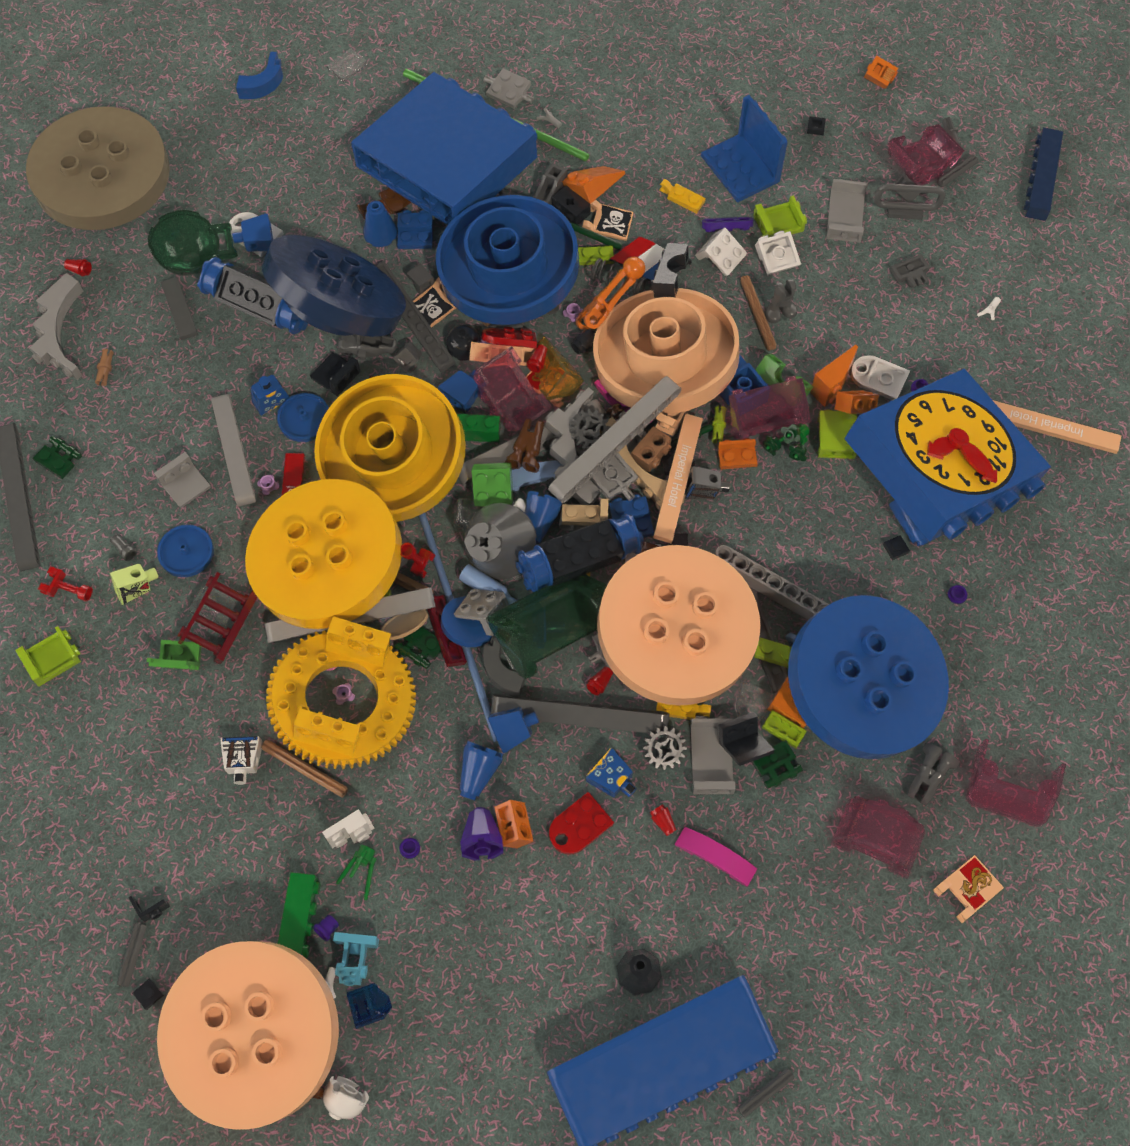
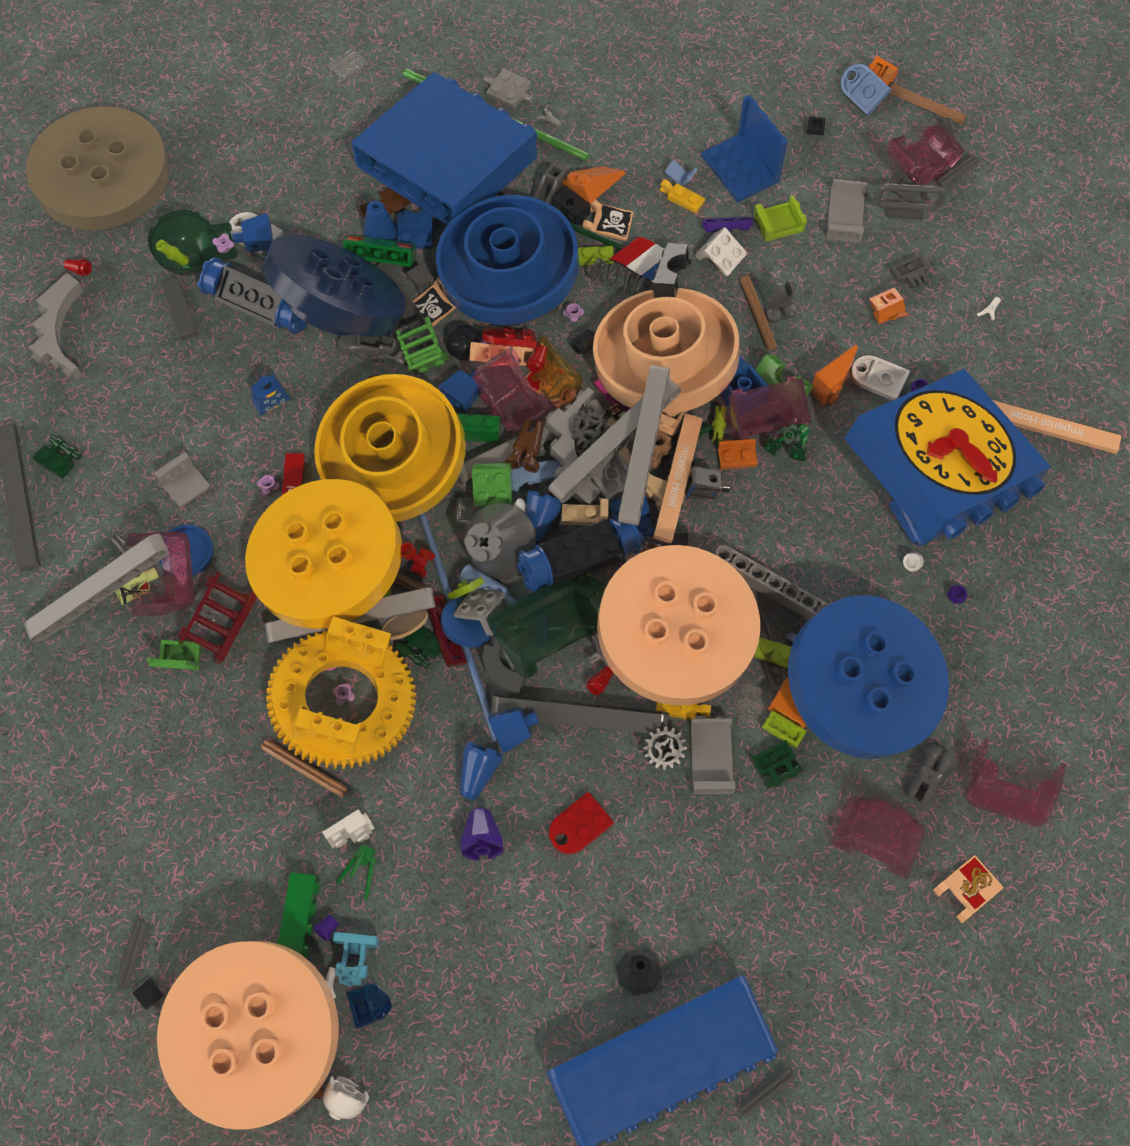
(49, 657): lime panel -> none
(83, 592): red bar -> none
(96, 588): none -> light grey beam
(104, 367): medium nougat pin -> none
(151, 913): black bracket -> none
(172, 253): none -> lime pin
(176, 574): none -> clear pink windscreen
(223, 247): none -> lavender plate
(233, 450): light grey beam -> none
(241, 756): torso -> none
(262, 84): blue arch -> none
(301, 416): blue piece -> none
(336, 373): black bracket -> none
(381, 250): none -> green brick
(409, 848): dark purple plate -> none
(426, 358): none -> bright green plate
(465, 587): none -> lime plate
(513, 824): orange brick -> none
(568, 395): none -> dark orange tile
(598, 310): orange piece -> none
(611, 775): blue torso -> none
(644, 445): none -> light grey beam
(663, 819): red cone -> none
(678, 174): none -> medium blue bracket
(717, 855): dark pink slope -> none
(742, 739): black bracket -> none
(777, 252): white plate -> none
(832, 431): lime panel -> none
(856, 401): orange brick -> none
(865, 89): none -> medium blue tile
(888, 306): none -> orange piece
(896, 547): black plate -> none
(913, 561): none -> white tile
(927, 104): none -> medium nougat axle
(1044, 174): dark blue brick -> none

